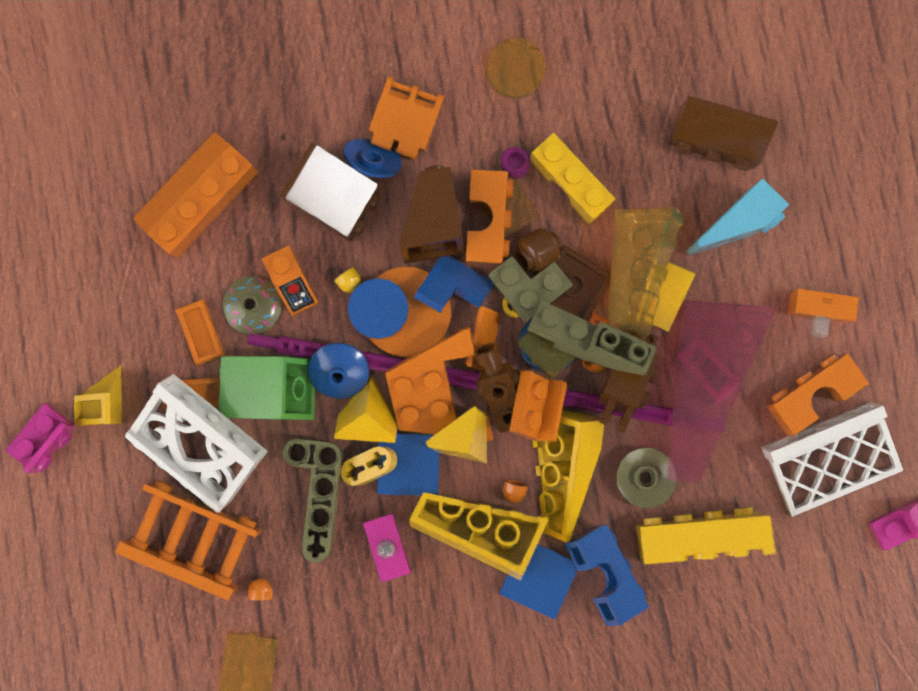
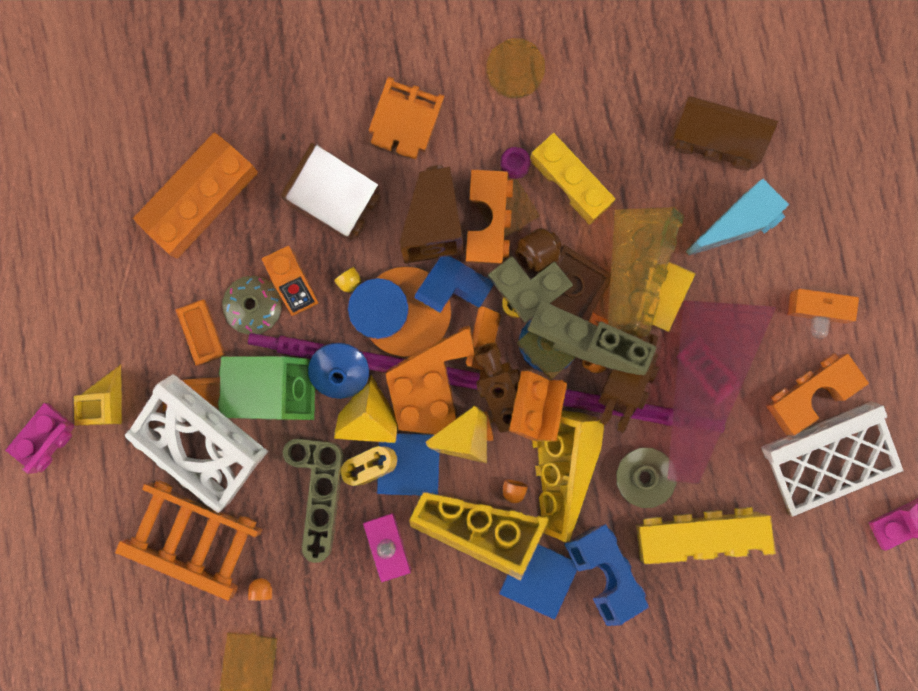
(371, 159): blue dish -> none

